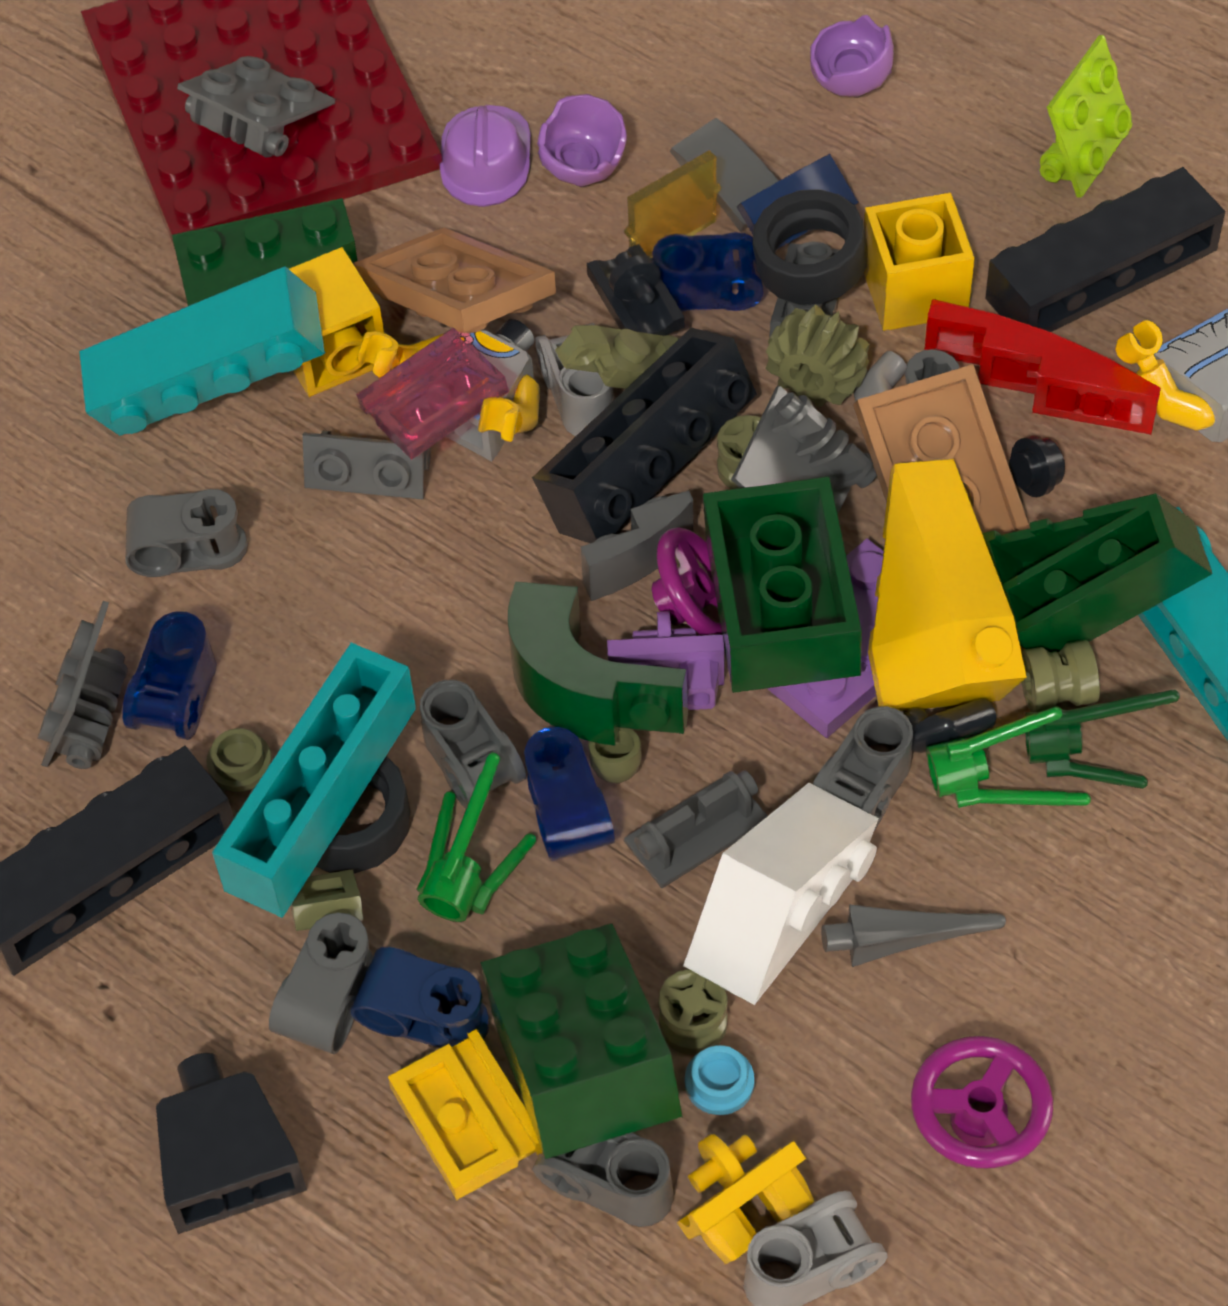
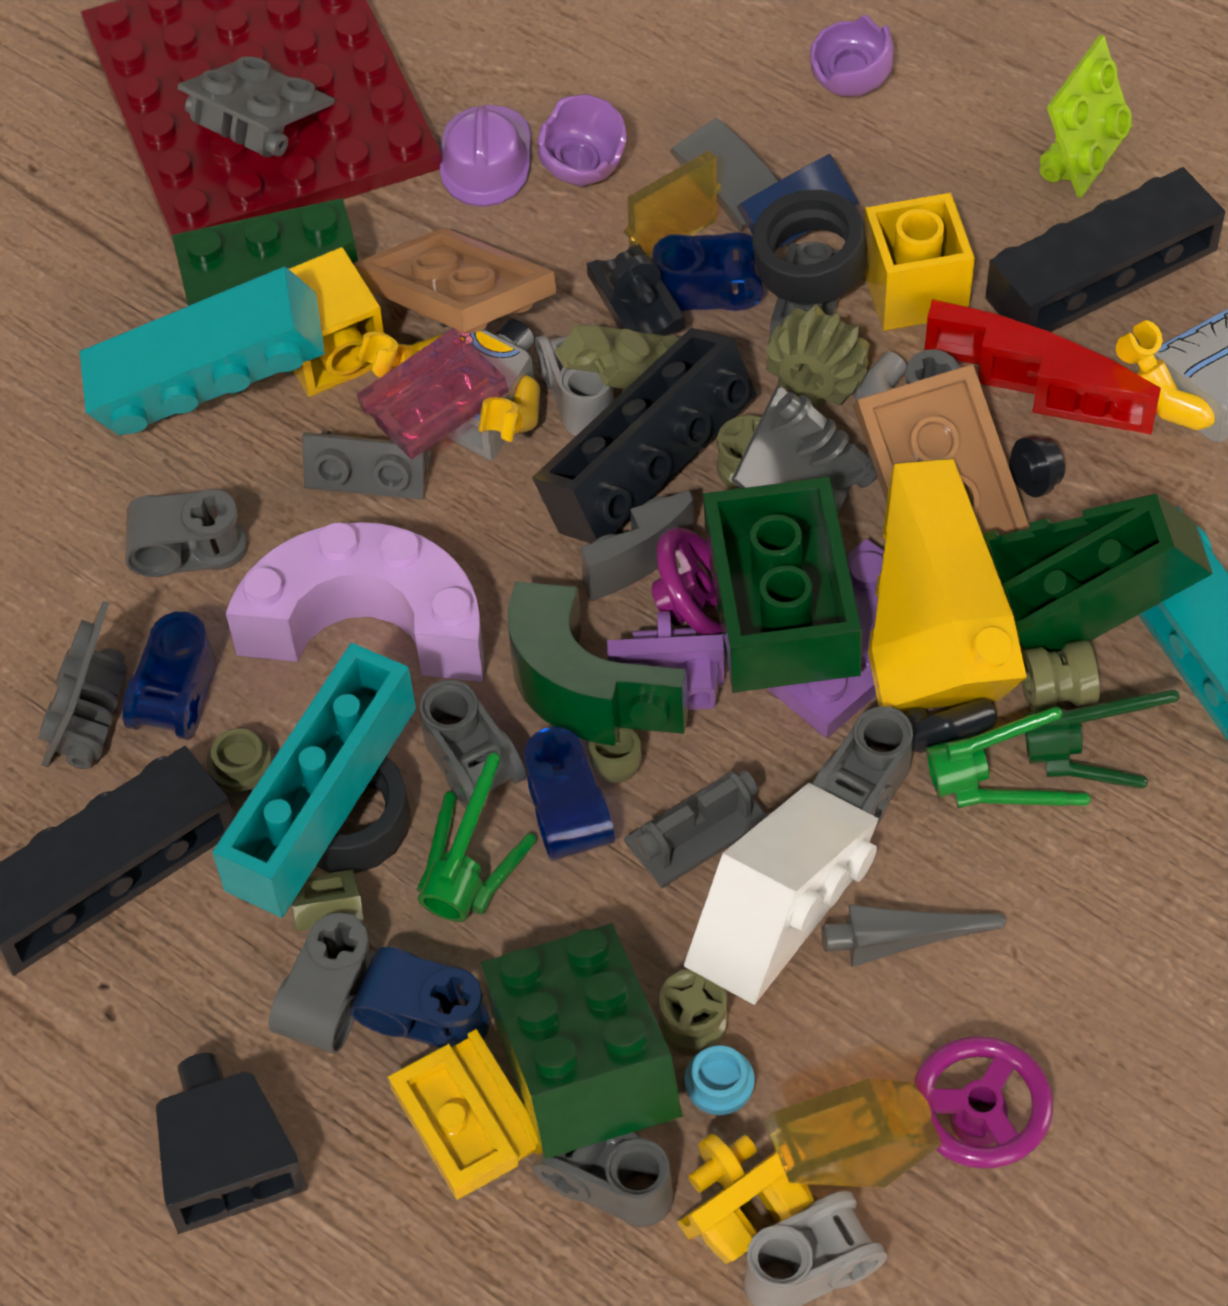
(360, 574): none -> lavender brick
(854, 1134): none -> clear yellow slope

